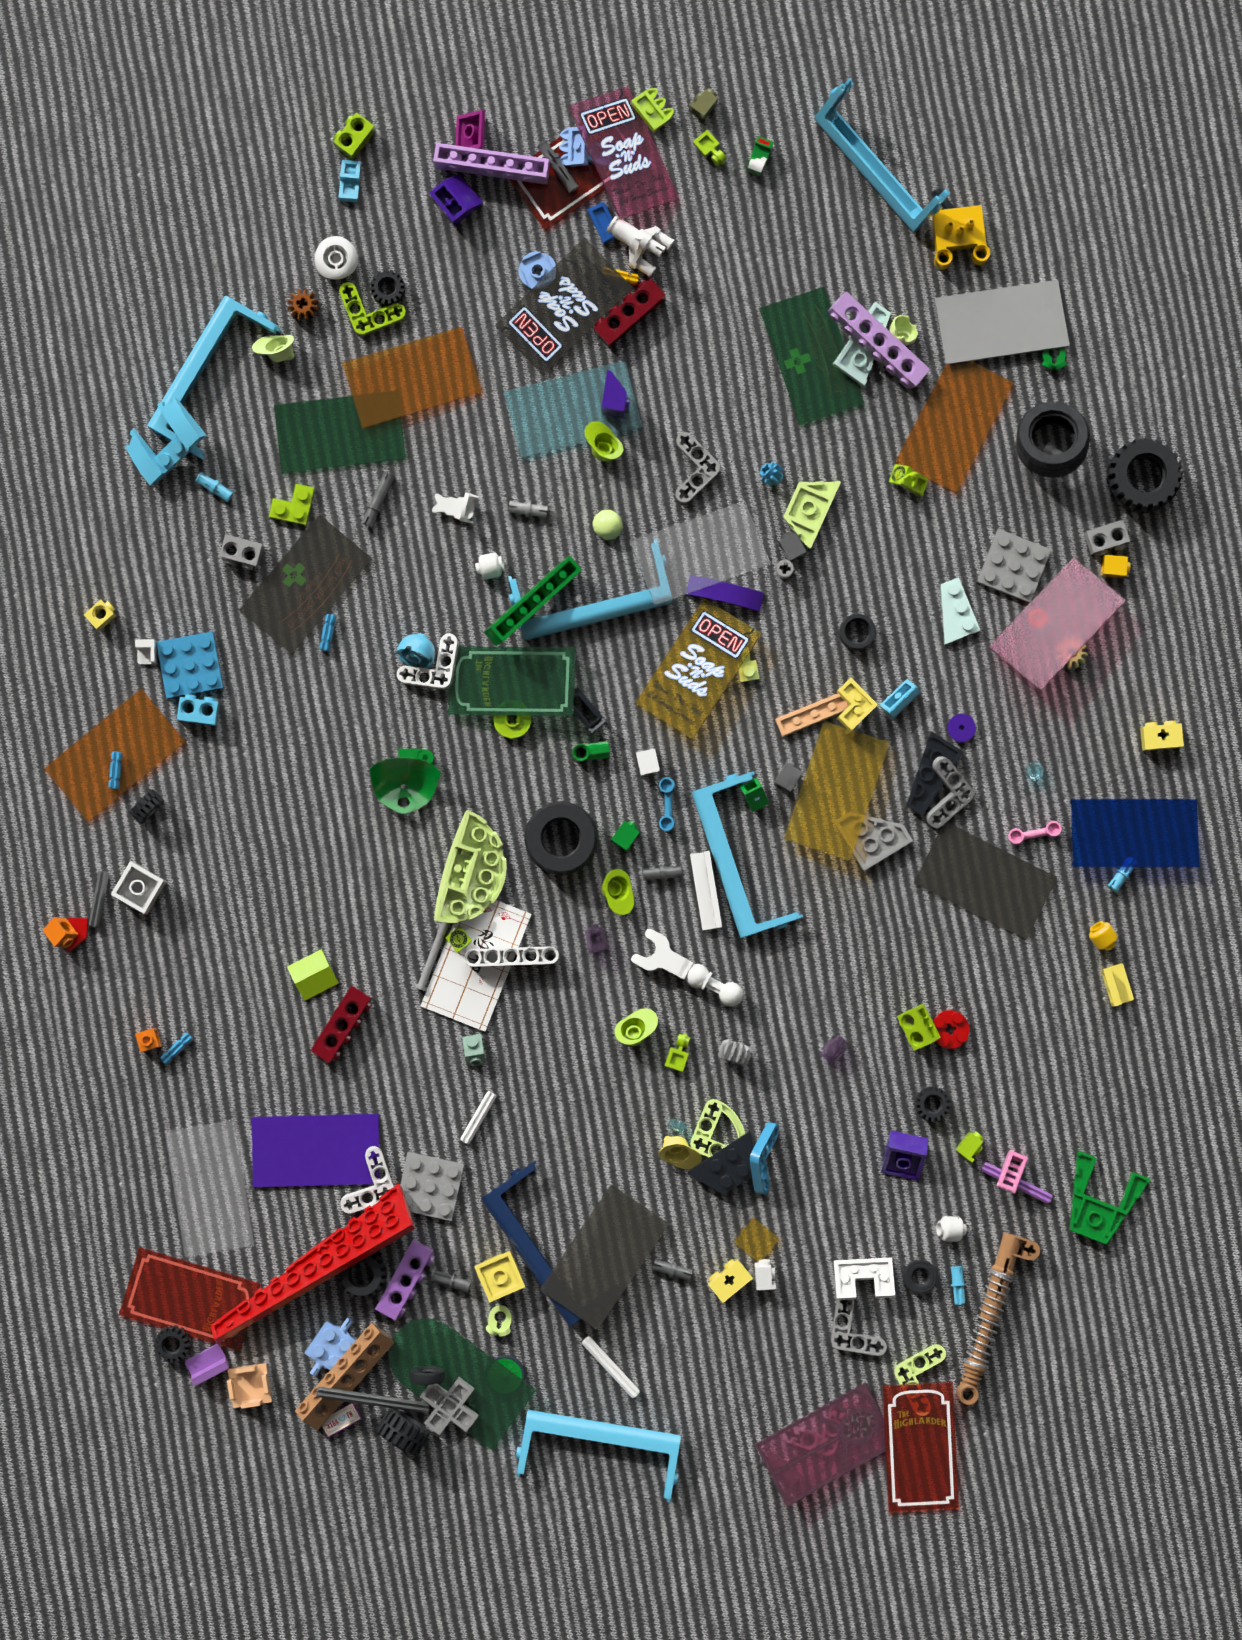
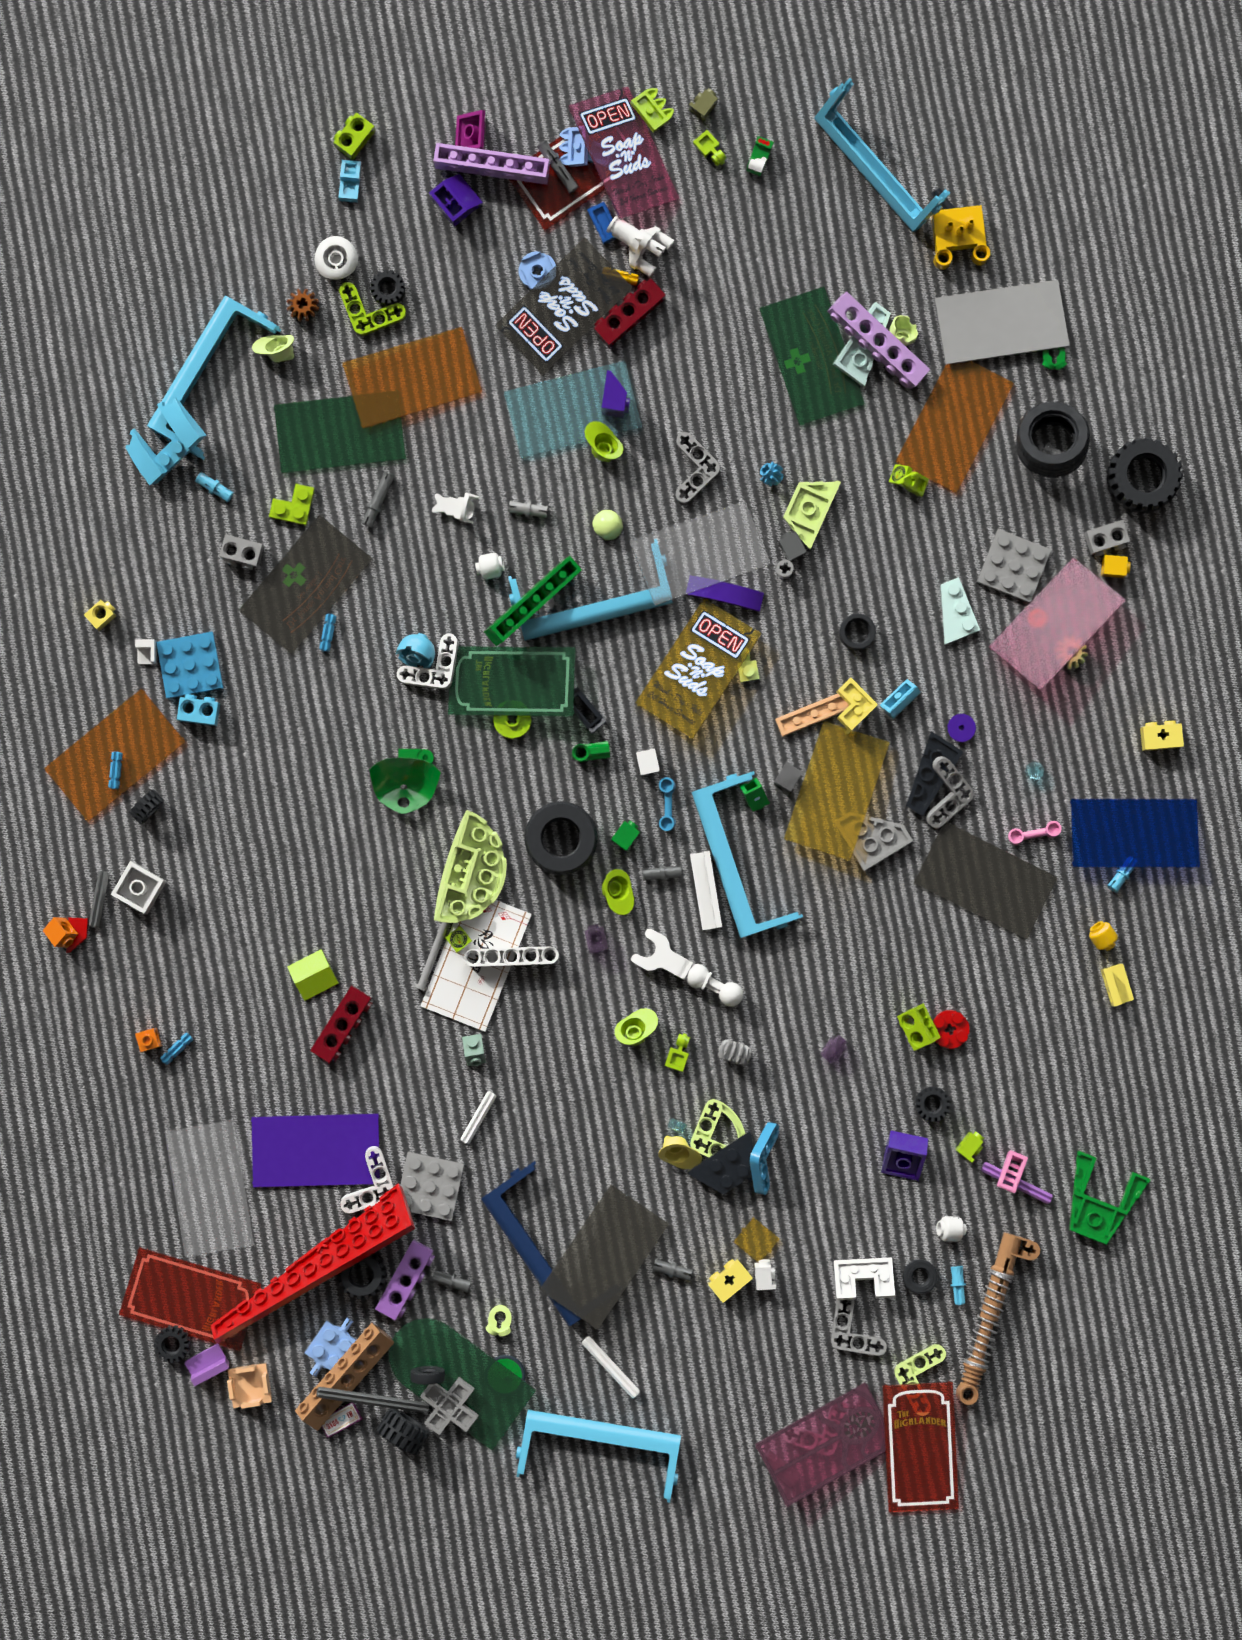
(499, 1276): light yellow panel -> none

